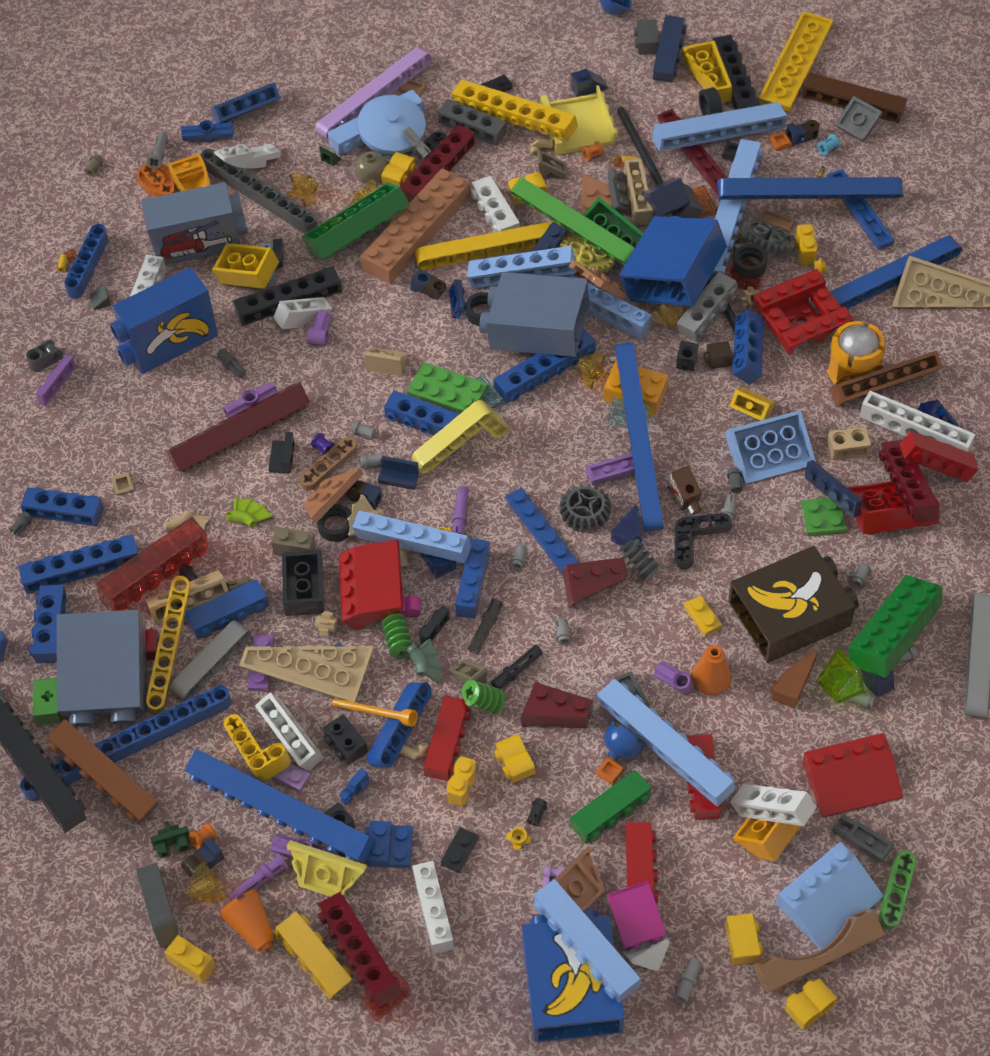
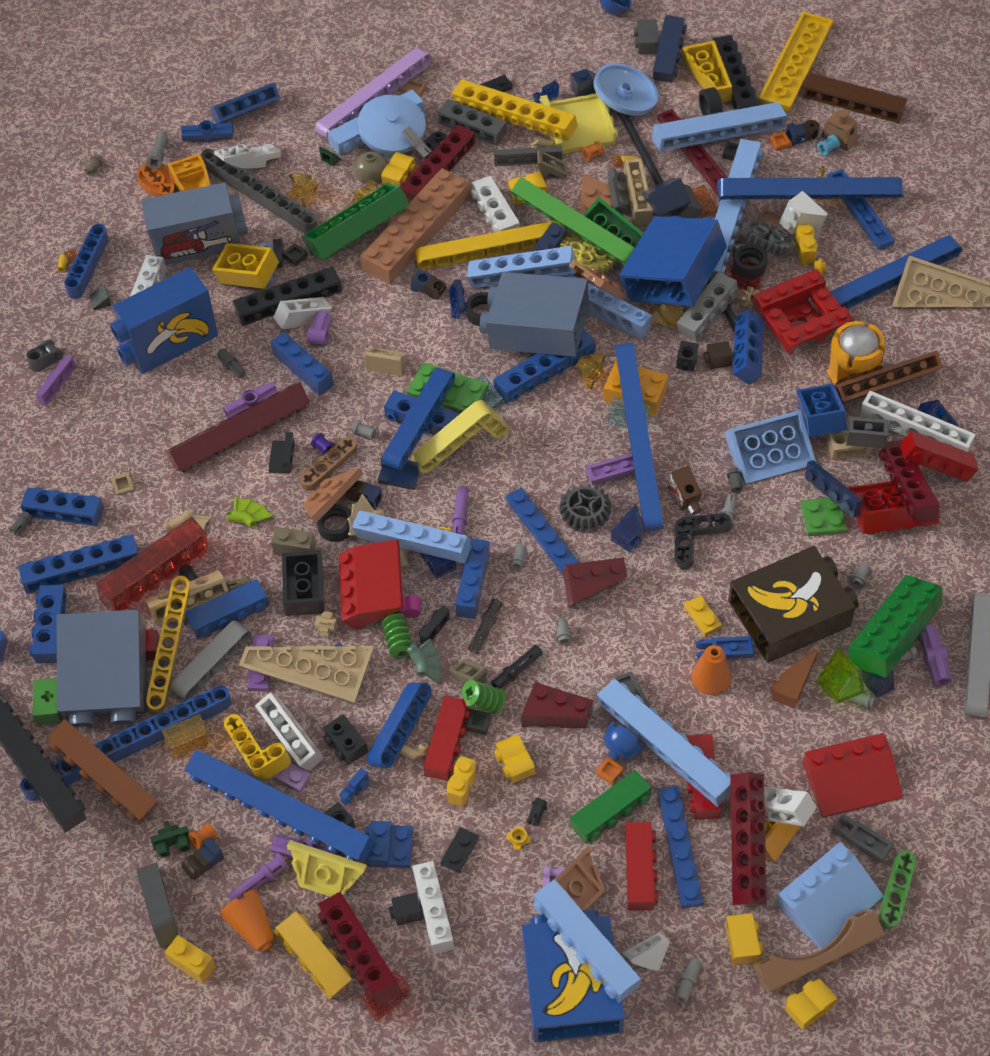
(186, 736): none -> clear yellow brick
(204, 885): clear yellow brick -> none
(295, 254): none -> pearl dark grey plate
(302, 363): none -> blue brick
(370, 461): light grey pin -> none
(405, 909): none -> black brick
(407, 717): light orange piece -> none
(418, 418): none -> blue beam
(479, 721): none -> pearl dark grey plate
(523, 155): none -> dark grey plate
(550, 90): none -> clear blue plate
(625, 89): none -> light blue dish
(636, 915): dark pink brick -> none
(639, 559): dark grey piece -> none
(673, 677): medium lavender piece -> none
(680, 847): none -> blue plate
(733, 646): none -> blue hinge
(748, 839): none -> dark red brick
(752, 403): yellow brick -> none
(803, 211): none -> white slope
(821, 410): none -> blue brick
(842, 127): none -> medium nougat torso
(858, 119): flat silver plate -> none
(867, 432): none -> dark grey brick
(935, 656): none -> medium lavender piece

